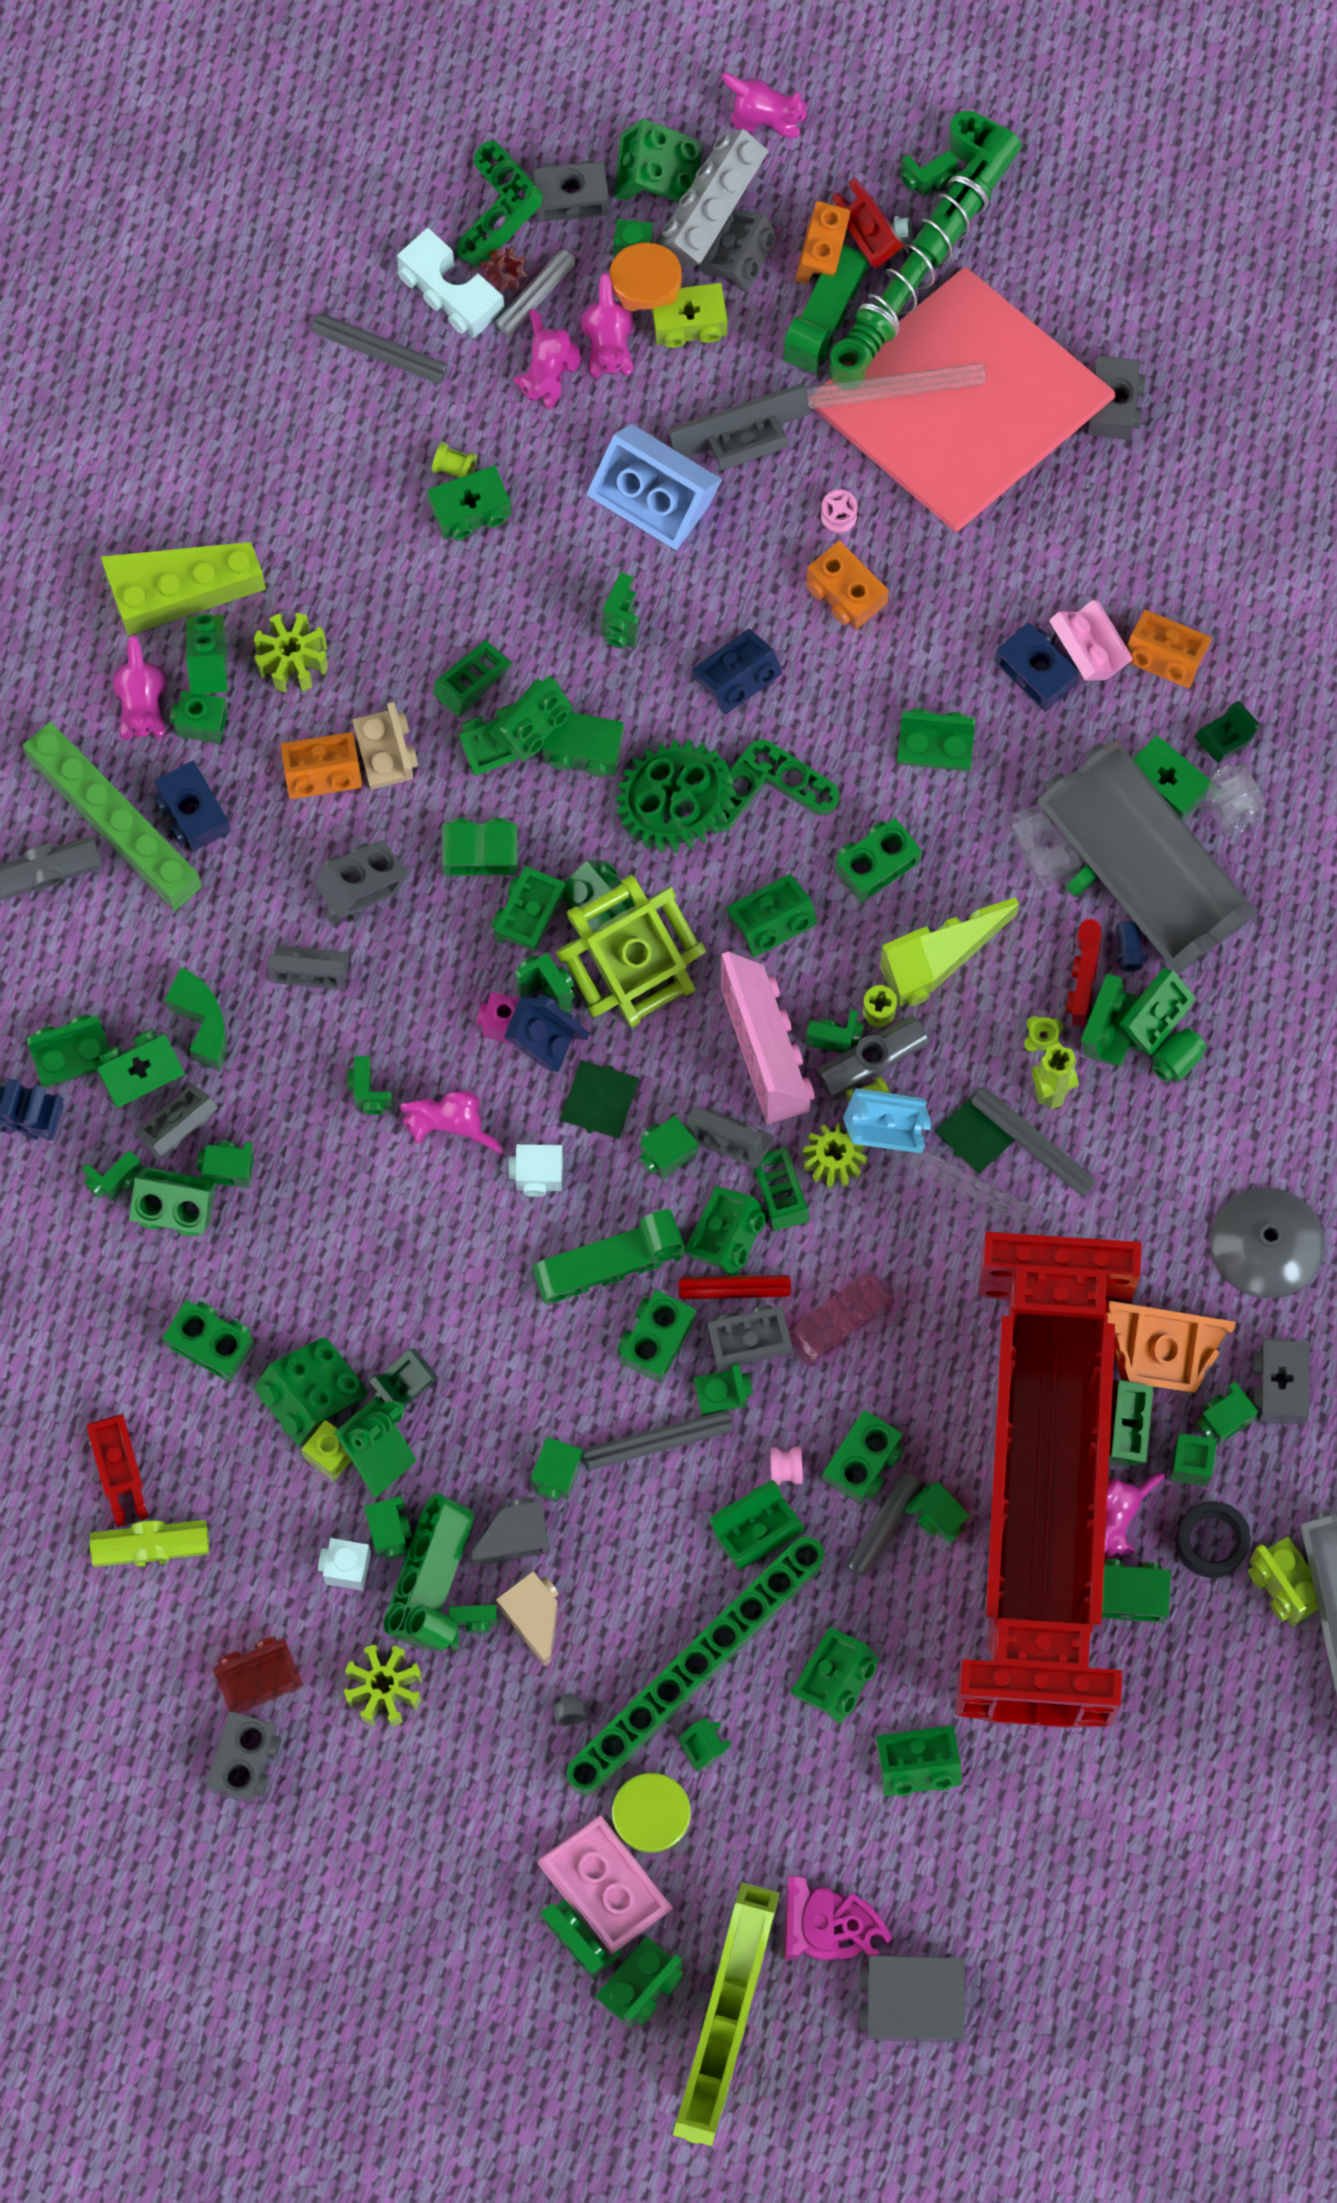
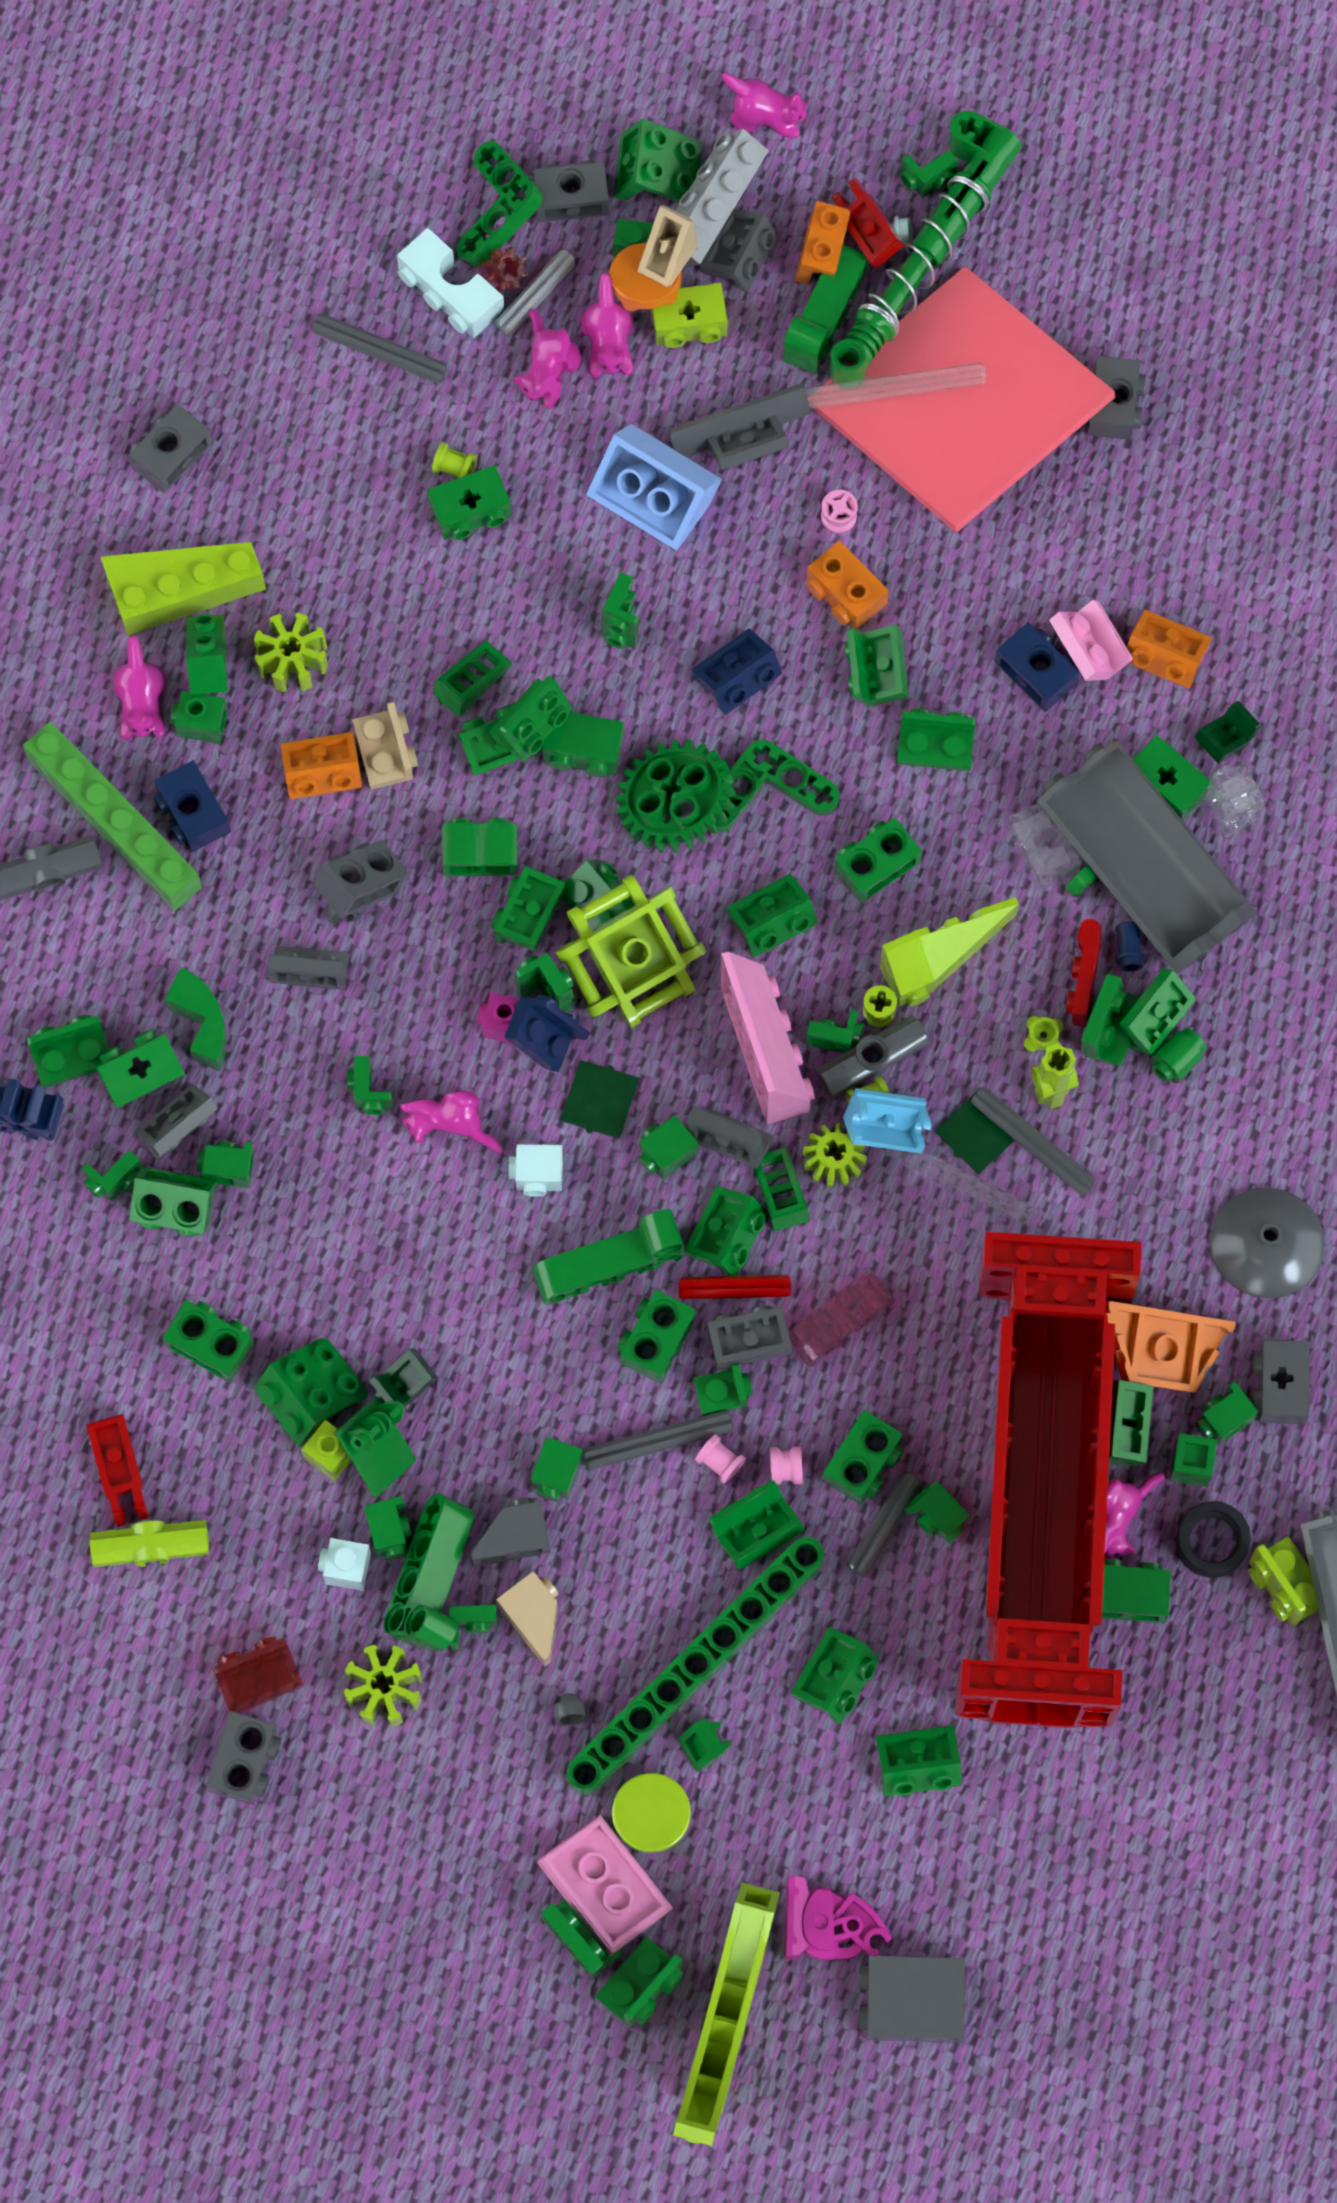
(166, 467): none -> dark grey brick
(668, 246): none -> tan slope
(720, 1459): none -> bright pink bush
(876, 665): none -> green bracket

